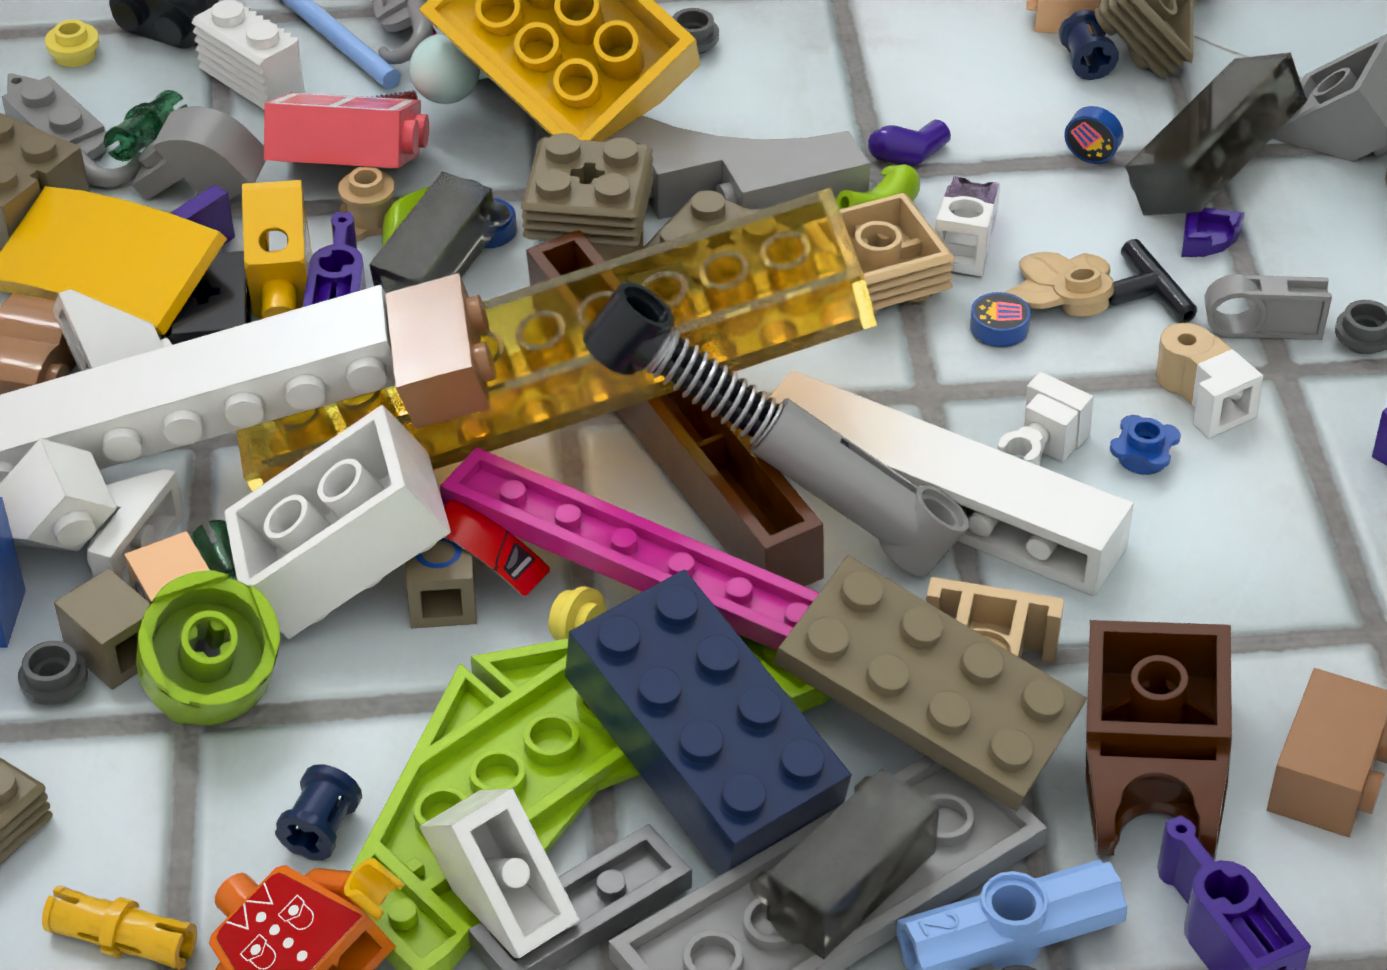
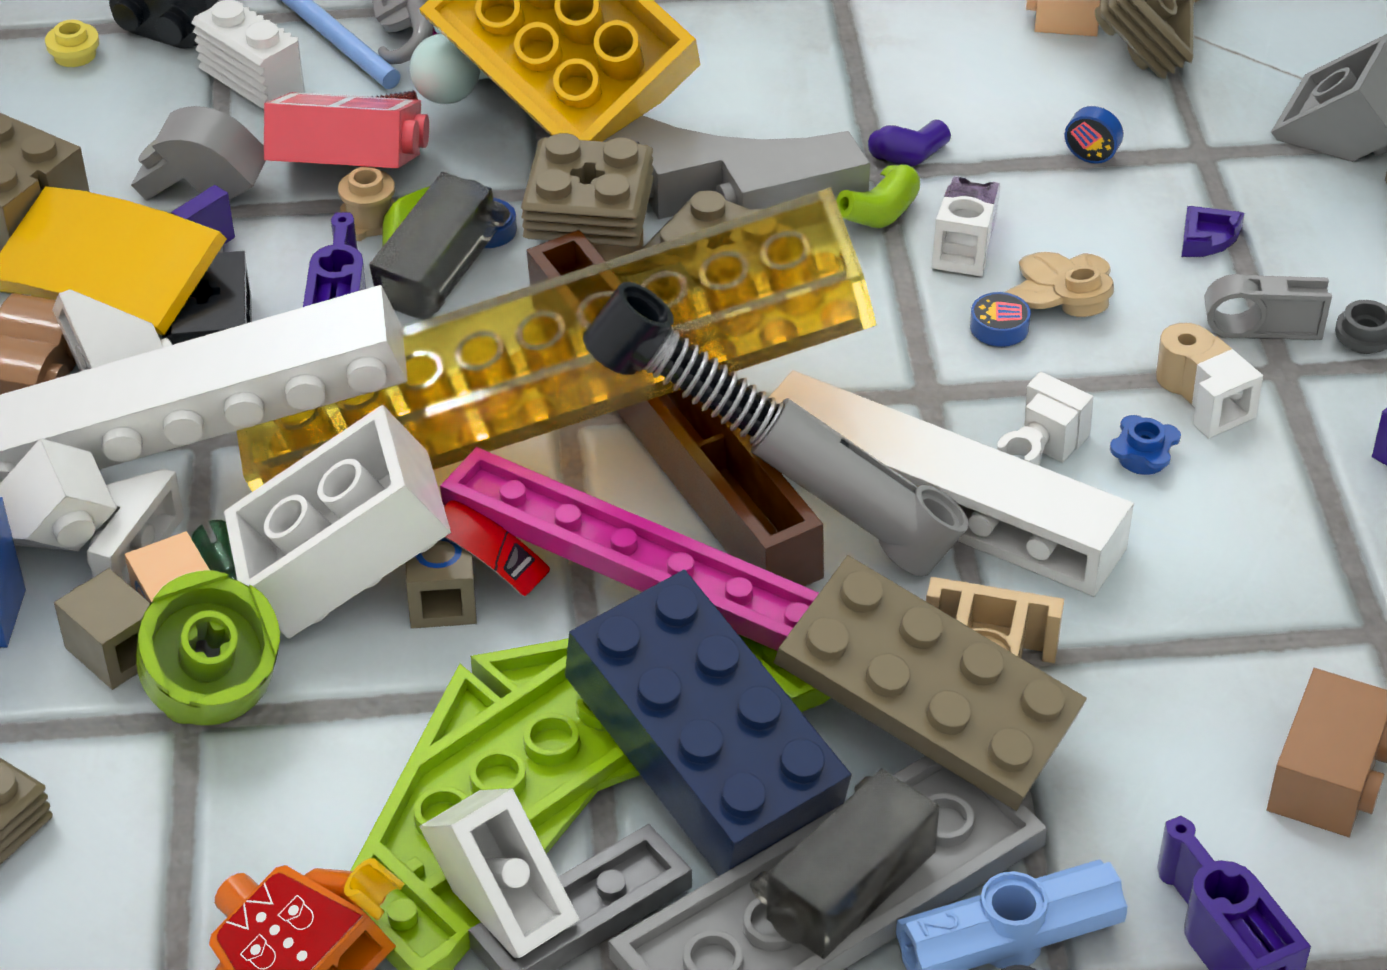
(52, 673): dark grey plate -> none
(55, 111): light grey plate -> none
(119, 927): yellow pin -> none
(141, 125): clear green pin -> none
(277, 276): yellow torso -> none
(318, 812): dark blue bush -> none
(439, 350): brick -> none
(574, 609): light yellow plate -> none
(700, 25): dark grey plate -> none
(897, 251): tan brick -> none
(1079, 41): dark blue bush -> none
(1151, 280): black piece -> none
(1158, 726): reddish brown brick -> none
(1216, 134): clear smoke brick -> none

